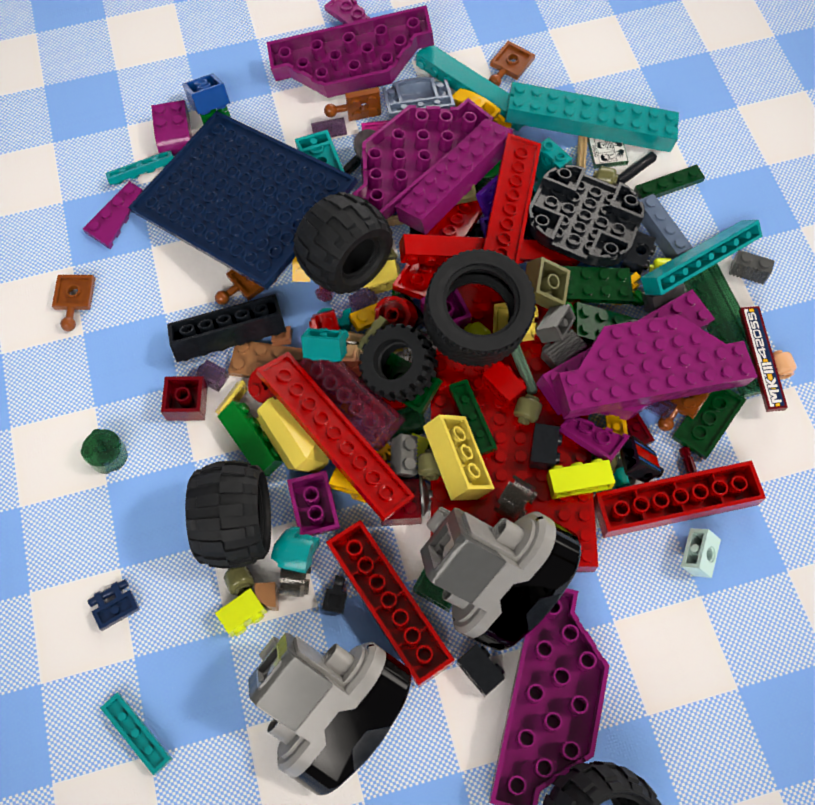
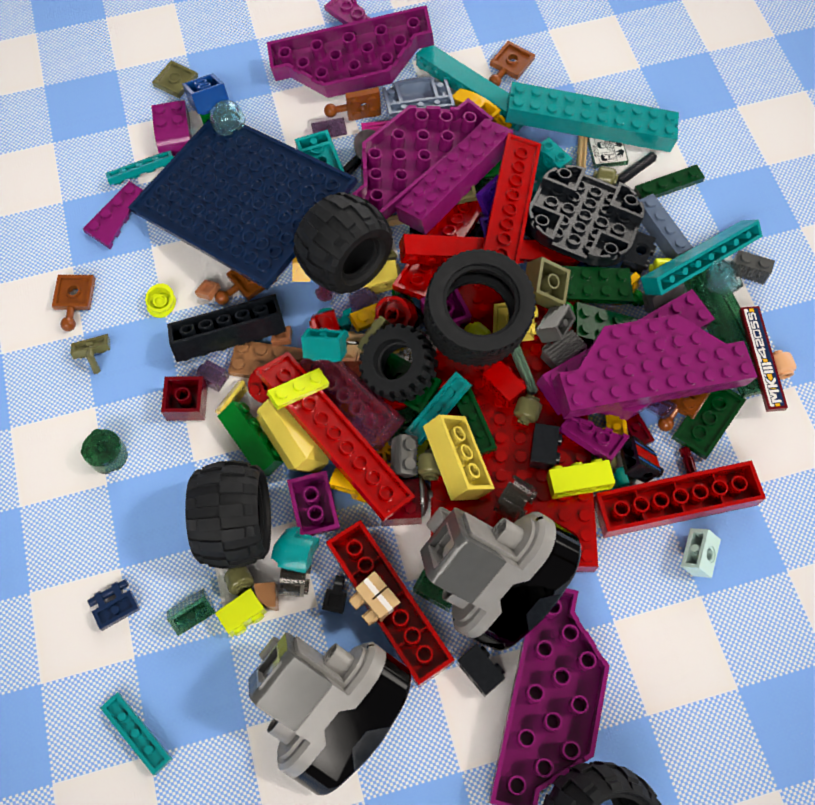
(88, 348): none -> olive plate
(160, 300): none -> neon yellow piece
(172, 77): none -> olive tile
(190, 612): none -> clear green brick
(207, 290): none -> nougat plate
(226, 117): none -> clear light blue cylinder
(297, 388): none -> neon yellow plate
(377, 597): none -> tan hips
(440, 404): none -> teal plate
(722, 278): none -> clear light blue cylinder

